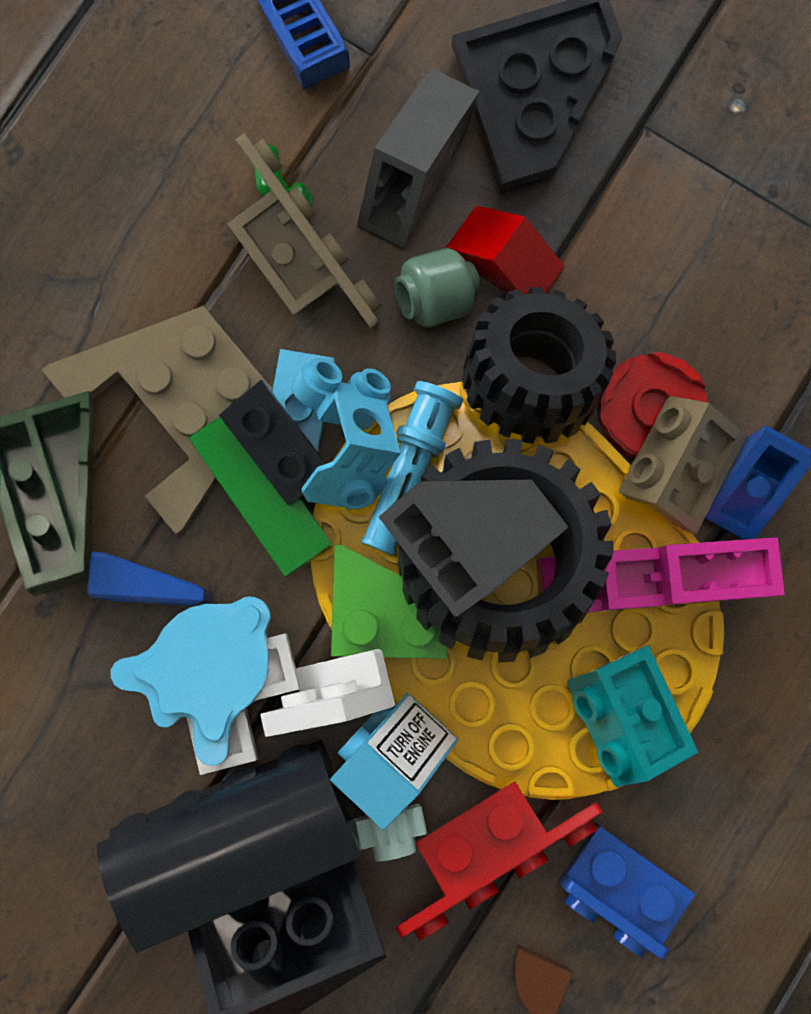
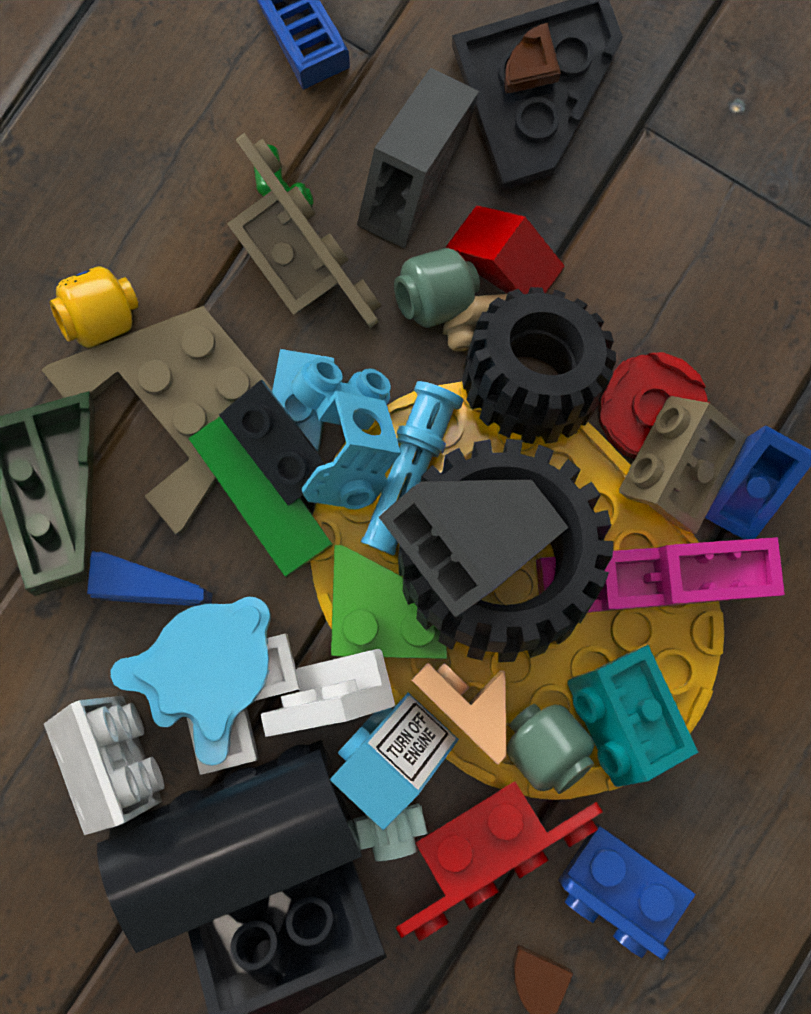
(93, 307): none -> yellow head
(104, 761): none -> white slope
(462, 327): none -> tan arm
(481, 718): none -> light nougat slope
(532, 62): none -> reddish brown tile
(550, 747): none -> sand green head

